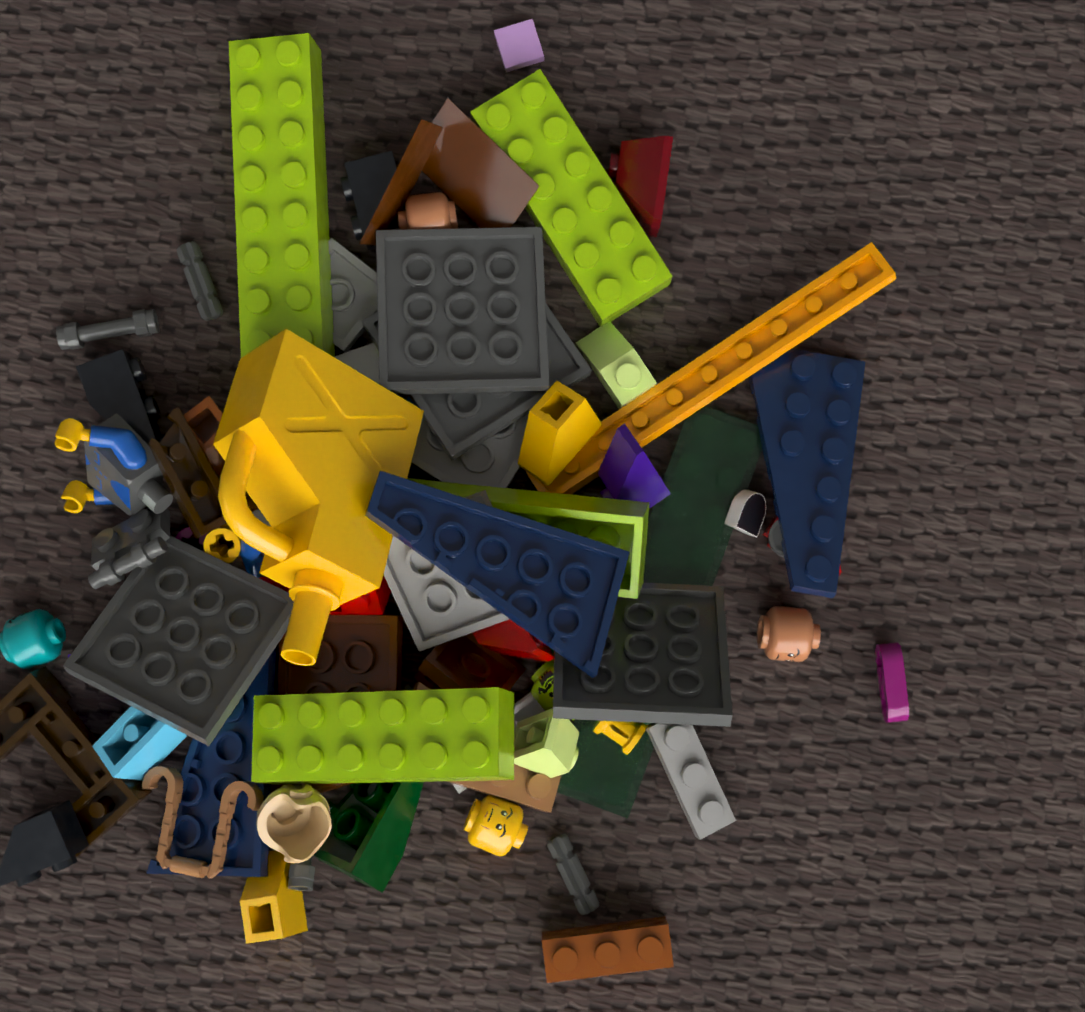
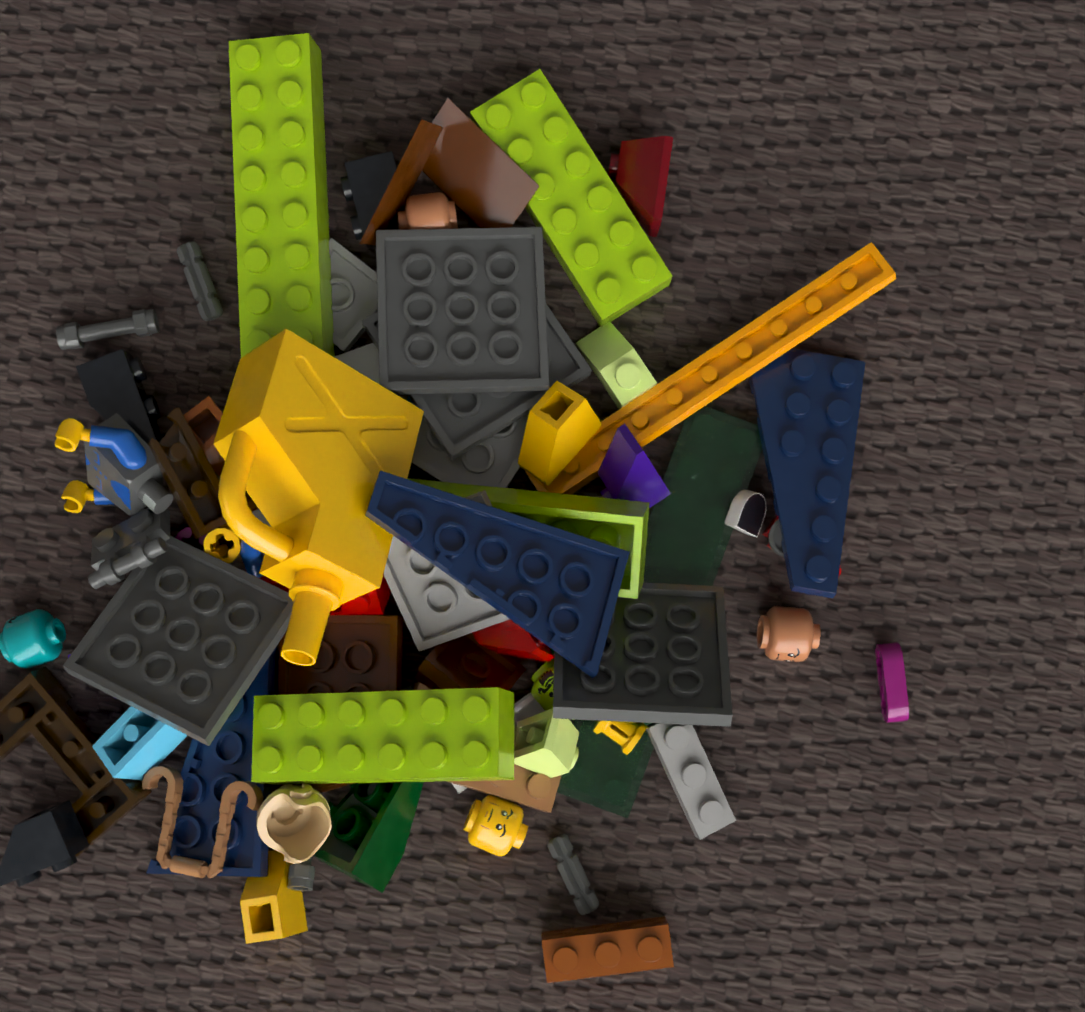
(519, 45): lavender tile -> none

